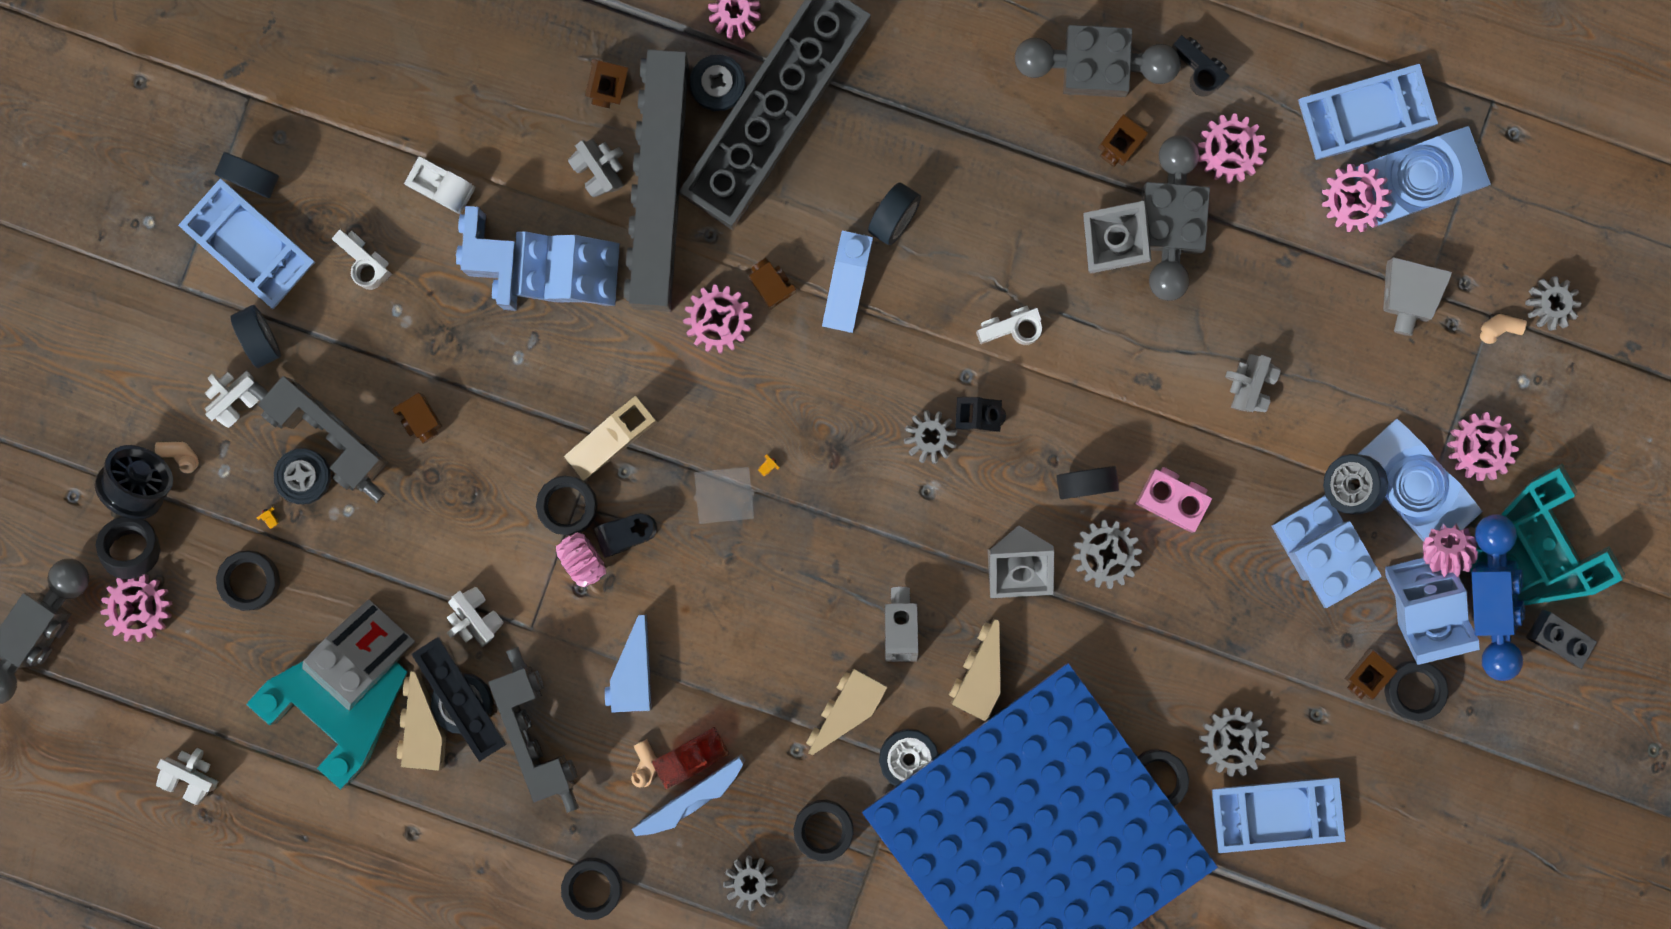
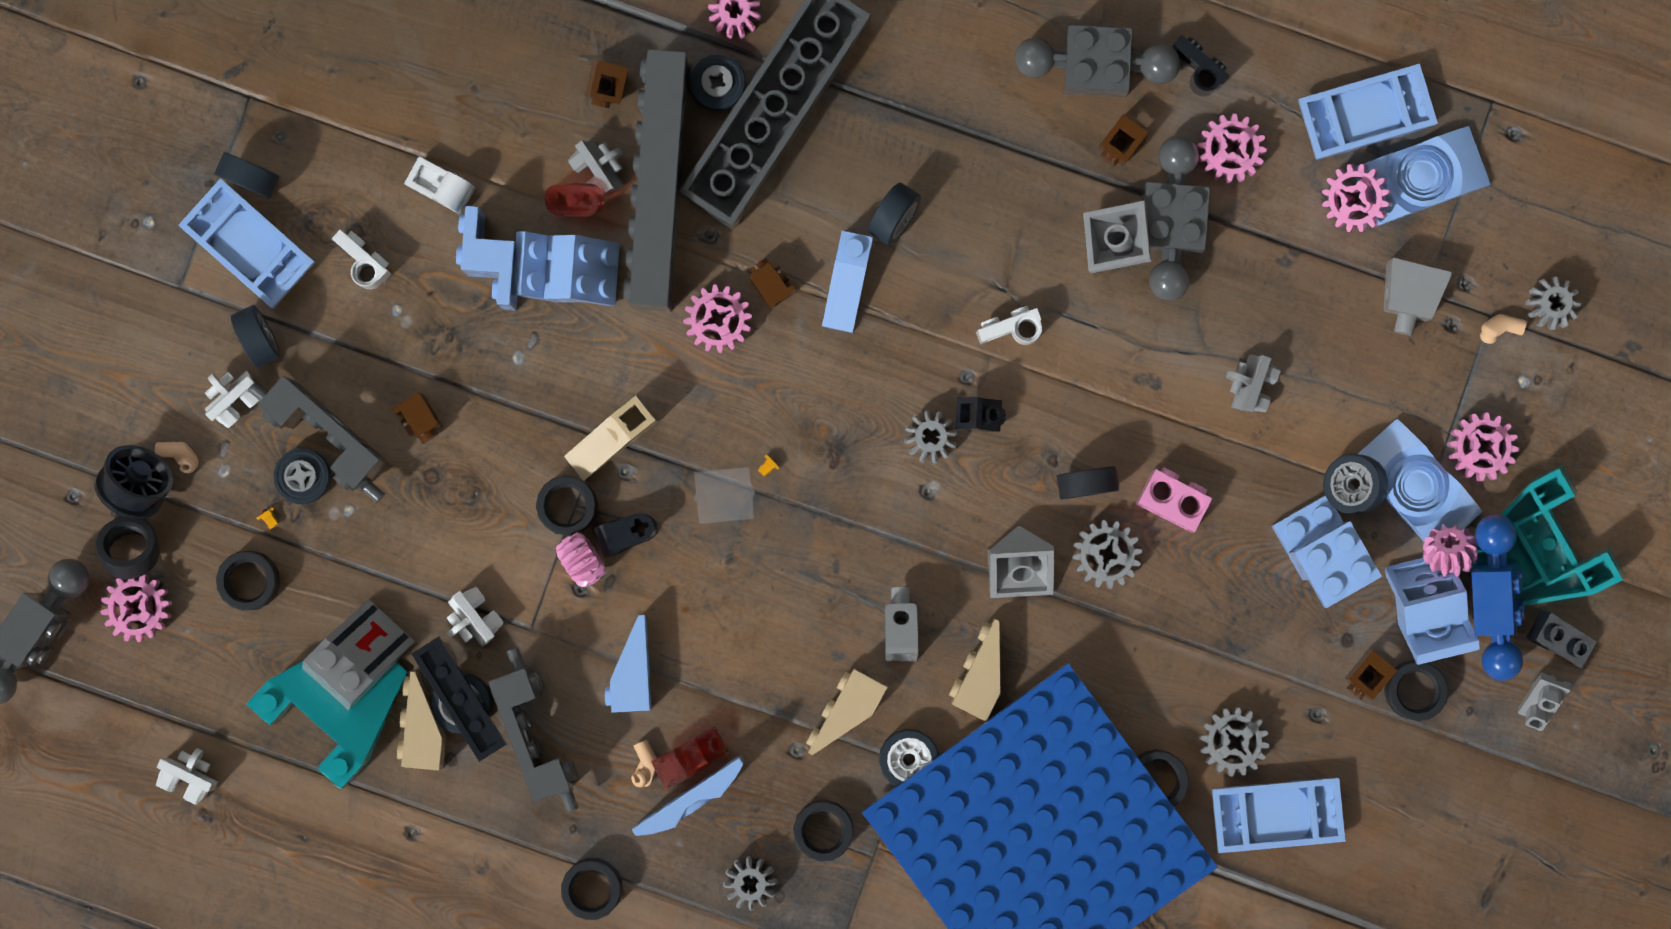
(577, 199): none -> clear red plate
(1543, 700): none -> light grey hips

